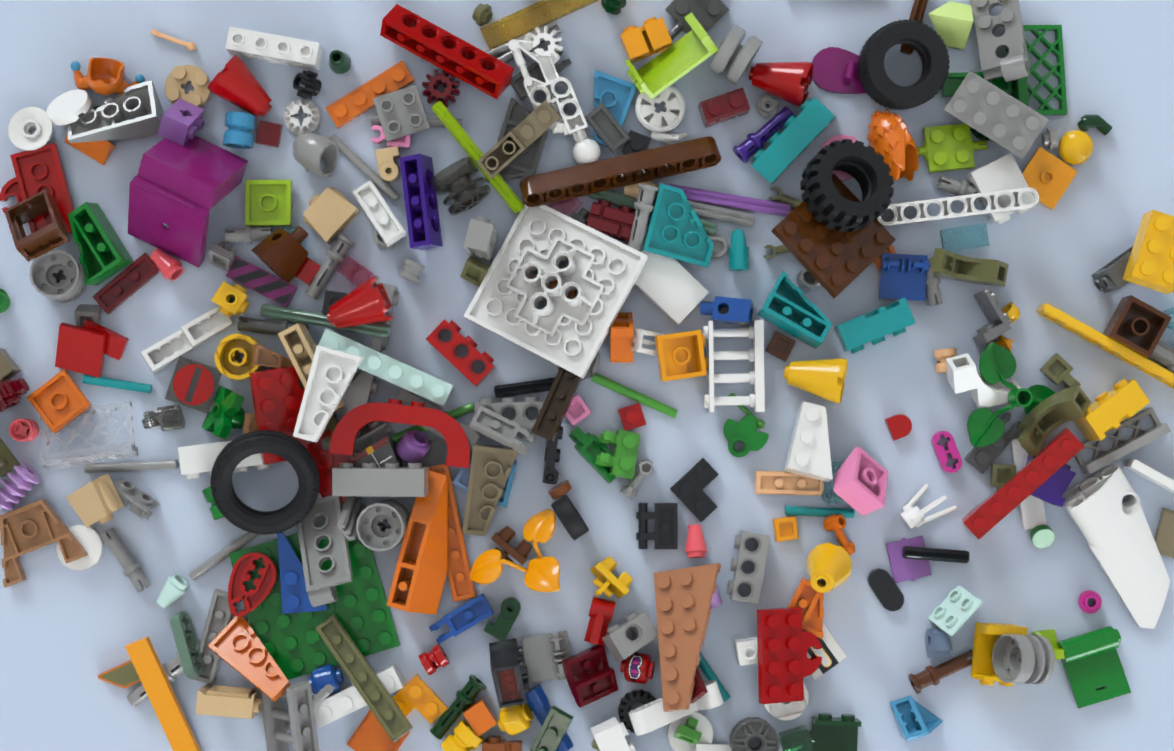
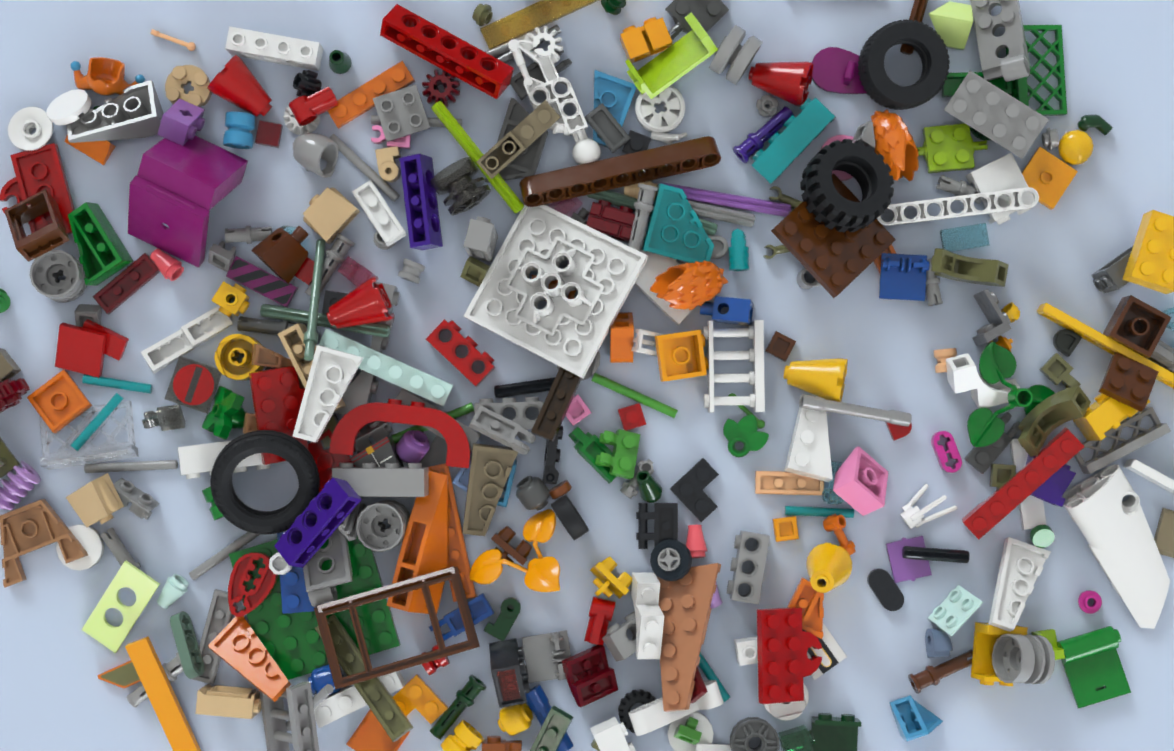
(20, 427): coral wheel -> none
(97, 421): none -> teal bar
(144, 588): none -> yellowish green piece
(268, 203): lime plate -> none
(279, 565): none -> white tile
(307, 535): none -> dark purple brick
(308, 108): none -> red piece
(311, 336): none -> sand green bar
(354, 601): none -> reddish brown piece
(480, 717): orange panel -> none
(532, 493): none -> dark grey head
(638, 668): red head -> none
(648, 615): none -> white arch
(649, 488): none -> dark green cone
(662, 561): none -> black wheel
(689, 284): none -> orange head
(723, 107): dark red brick -> none
(794, 313): teal wedge -> none
(820, 404): none -> light grey piece
(865, 134): none -> light grey slope
(874, 326): teal wedge -> none
(1015, 581): none -> white wing
(1066, 341): none -> pearl dark grey tile
(1128, 381): none -> reddish brown plate

